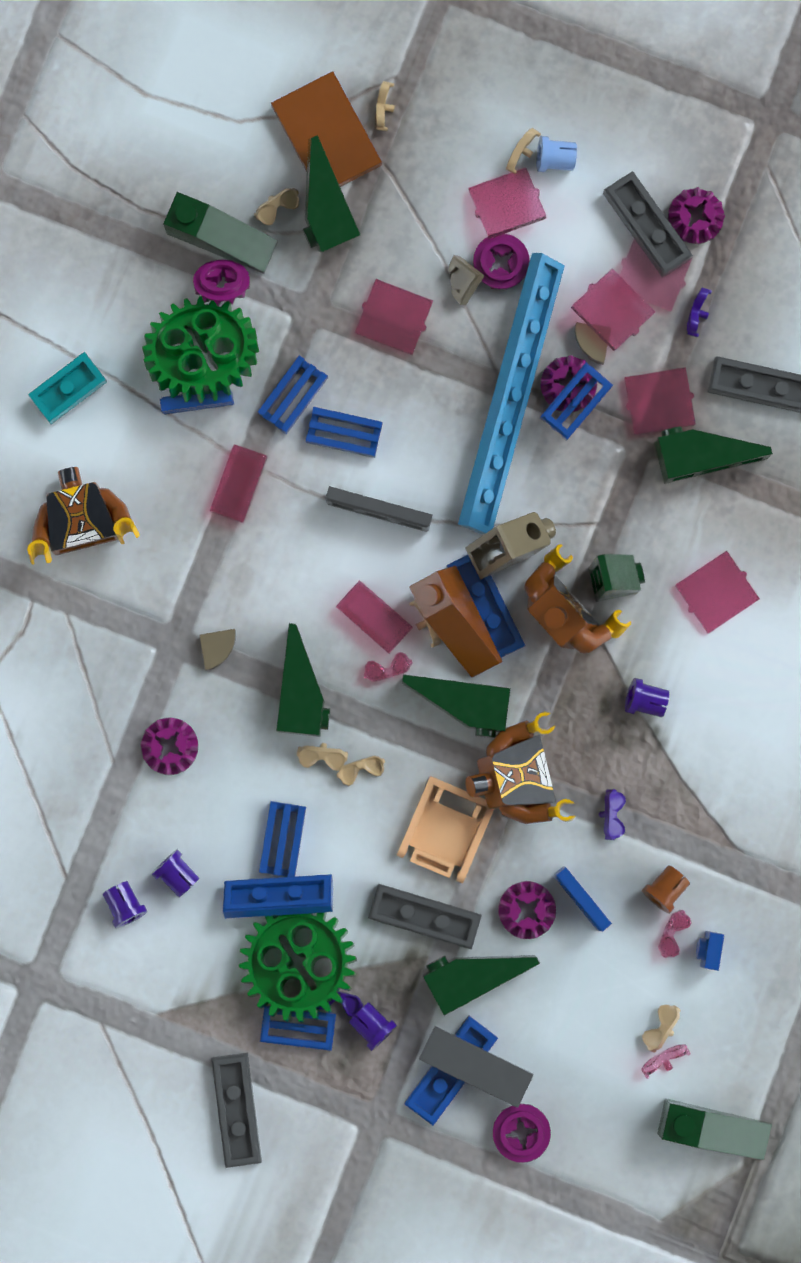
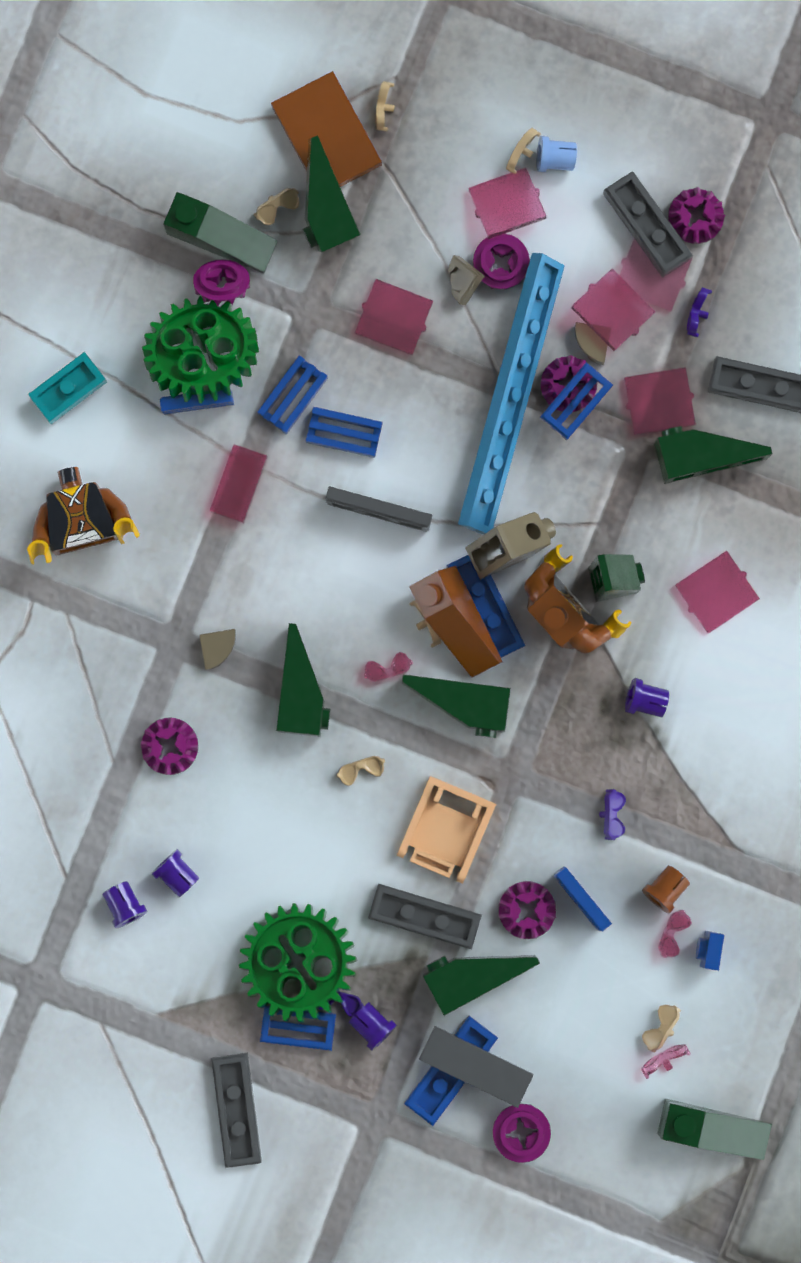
(278, 870): blue tile -> none
(278, 896): blue tile -> none
(333, 757): tan piece -> none
(374, 617): clear pink tile -> none
(517, 775): torso -> none

